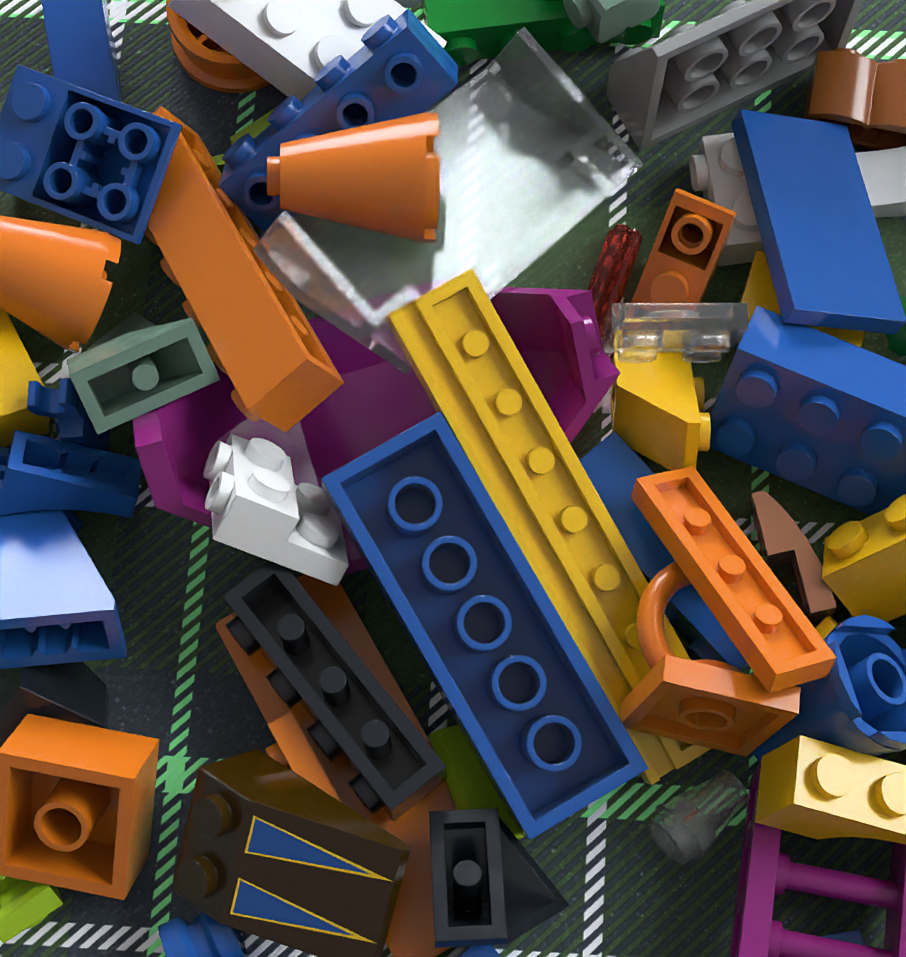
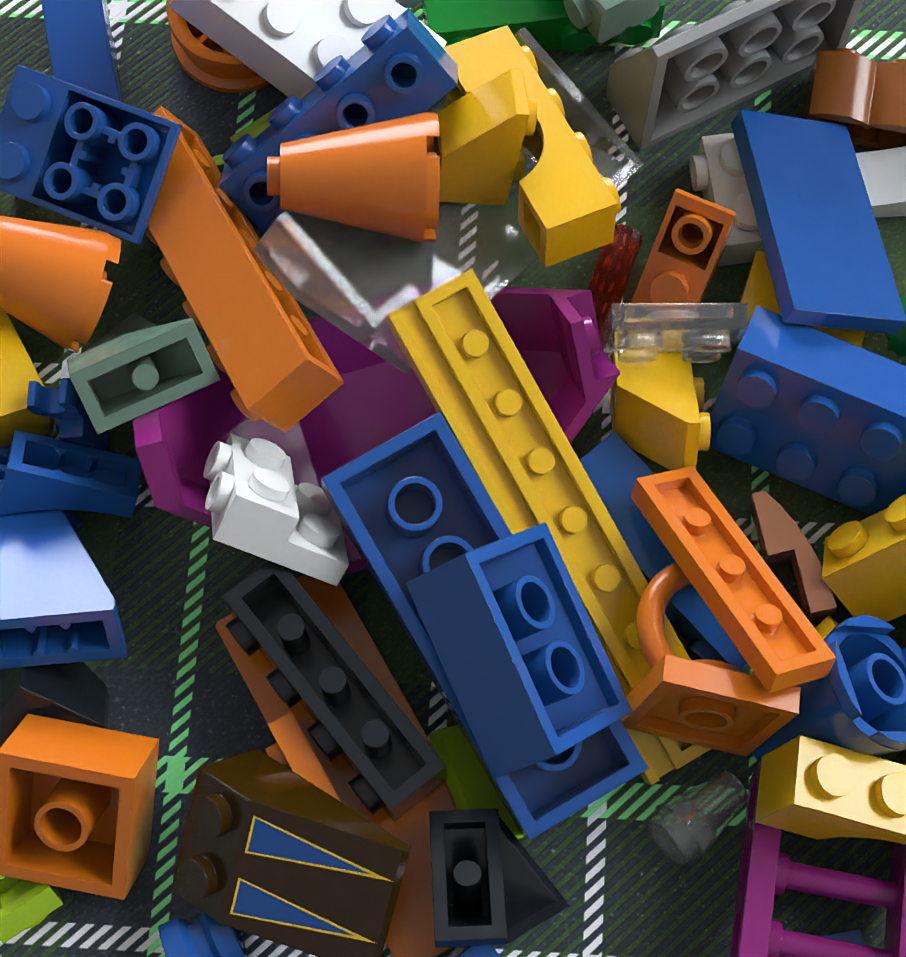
(484, 140): none -> yellow slope
(518, 650): none -> blue slope
(563, 199): none -> yellow arch

